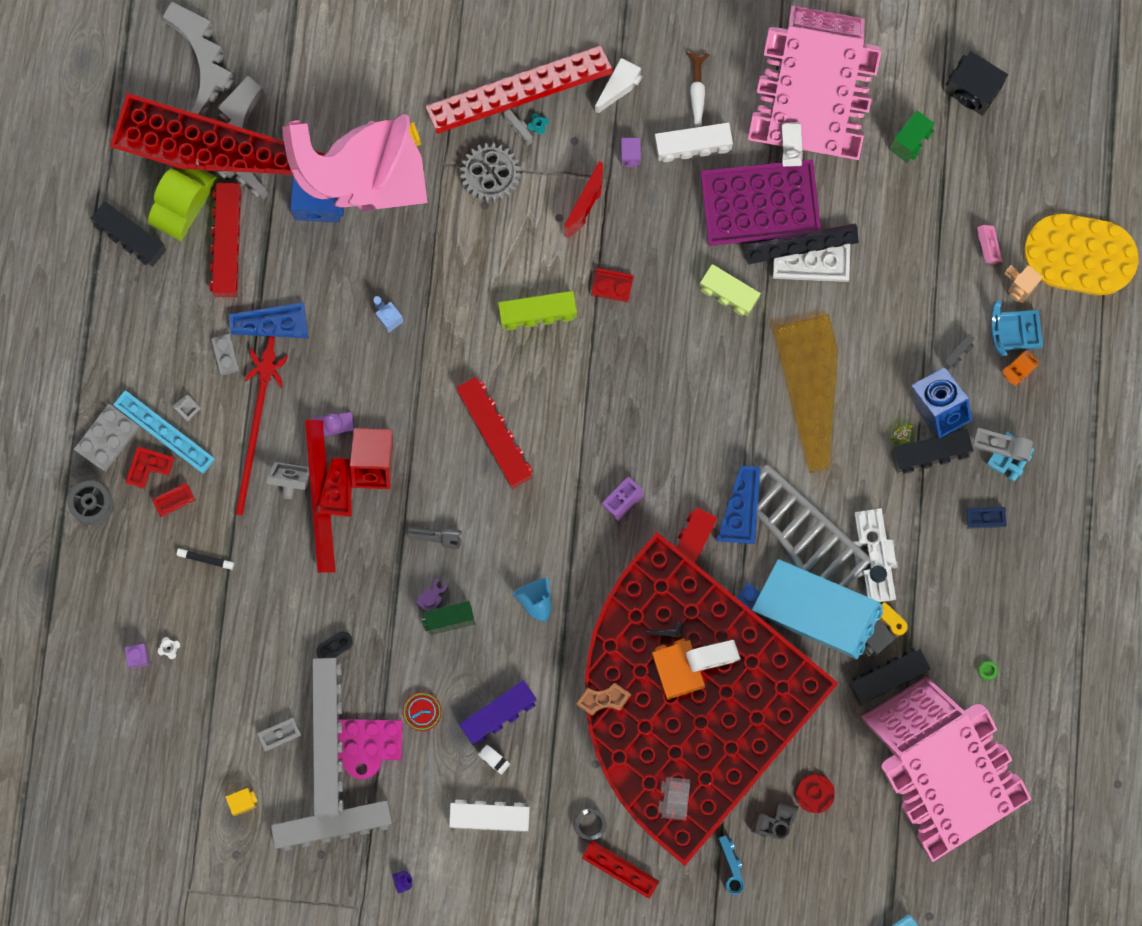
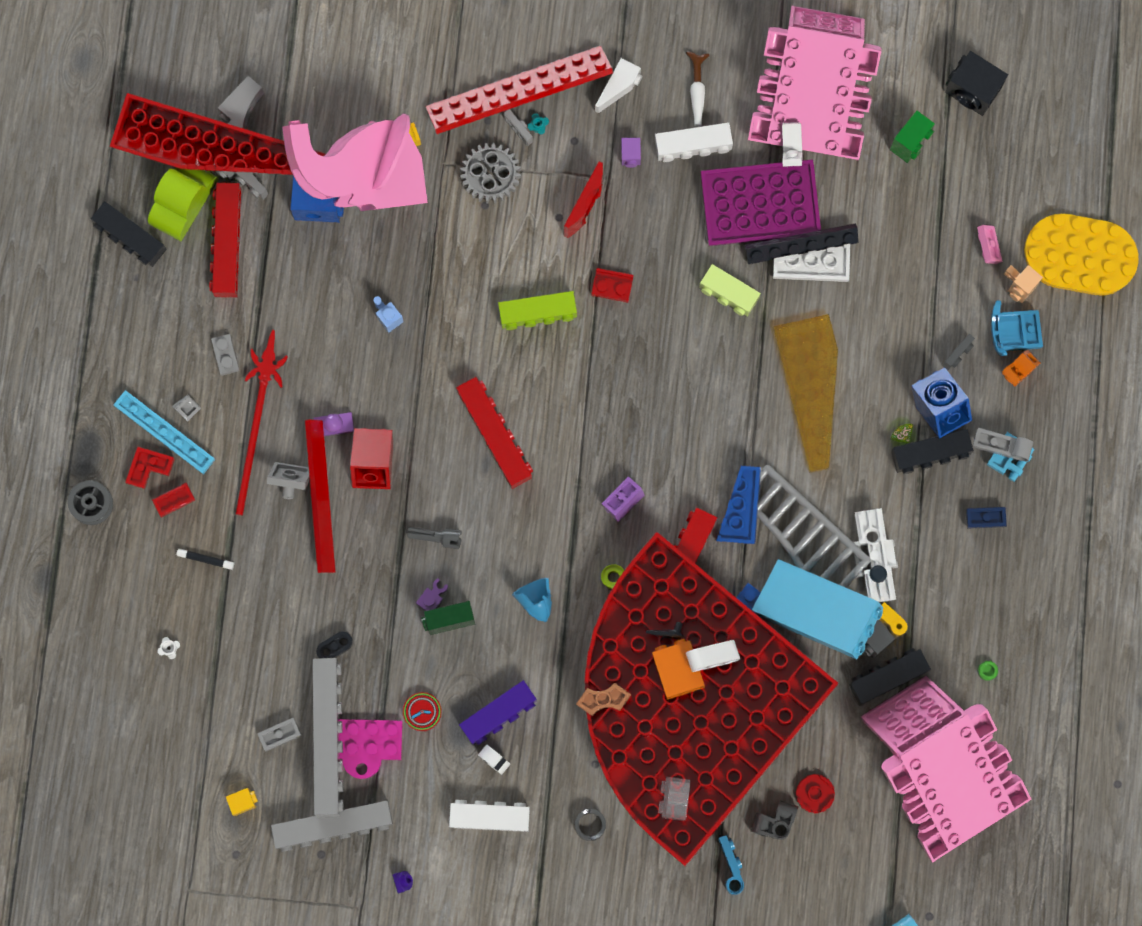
(107, 438): light grey plate -> none
(137, 656): medium lavender brick -> none
(196, 32): light grey arch -> none
(273, 322): blue wing -> none
(337, 490): red wing -> none
(613, 568): none -> lime piece
(620, 869): red plate -> none

